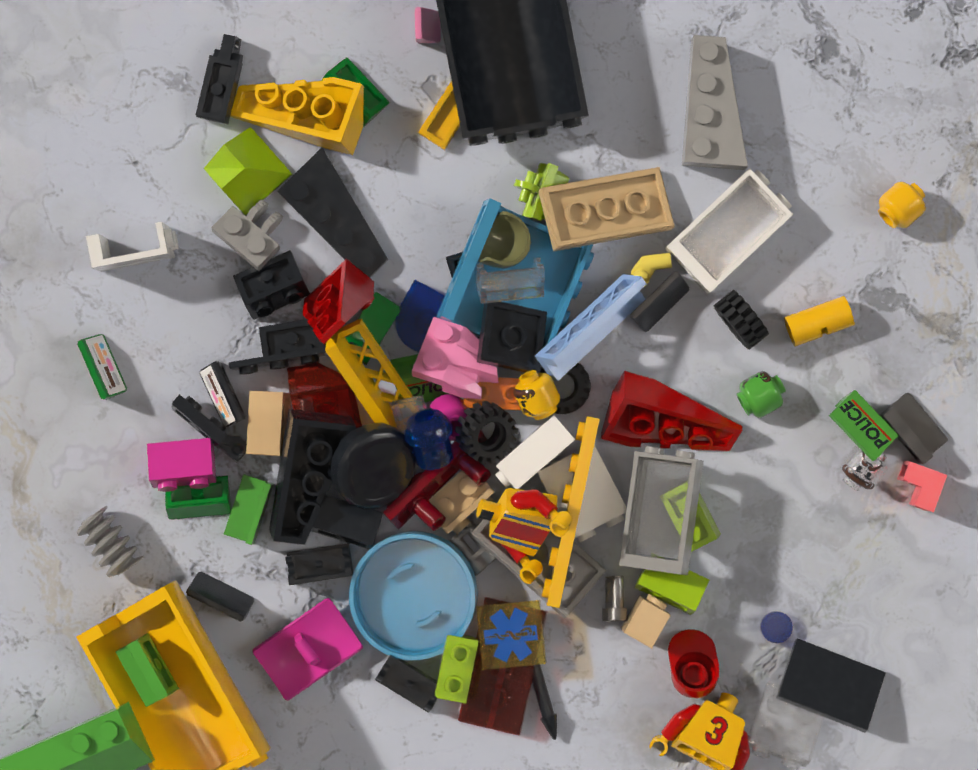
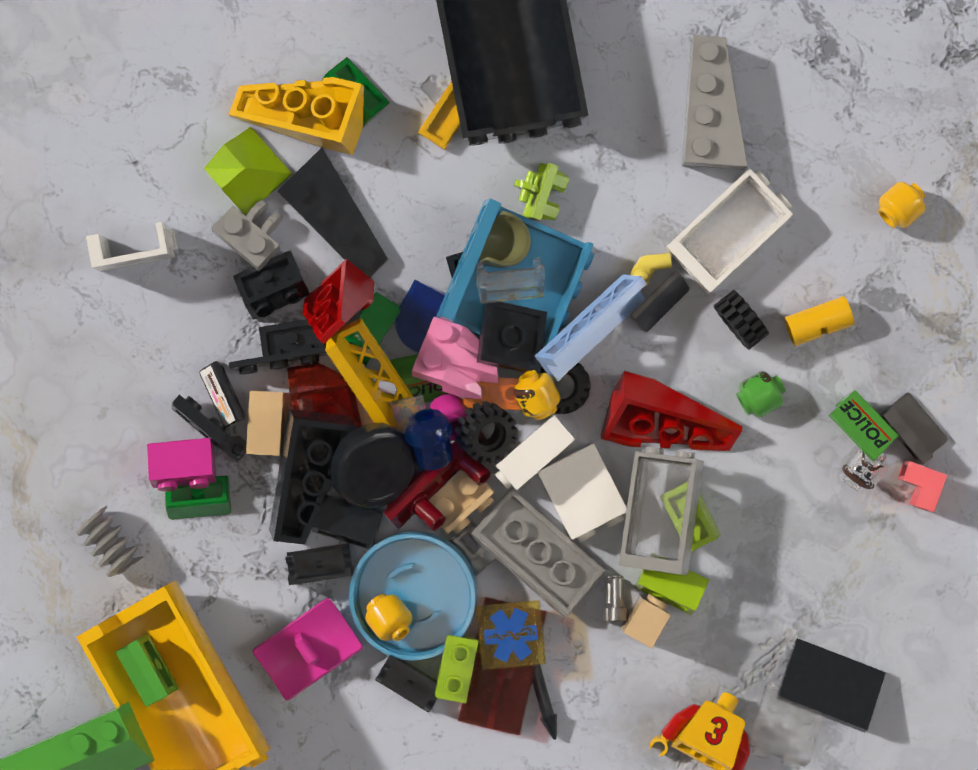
(102, 366): slope -> none
(220, 596): black slope -> none
(221, 81): black hinge -> none
(248, 509): bright green panel -> none
(388, 617): none -> yellow head
(427, 25): bright pink slope -> none
(522, 523): torso -> none
(573, 498): yellow plate -> none
(606, 209): tan tile -> none
(693, 663): red cap -> none
(776, 627): clear blue tile -> none

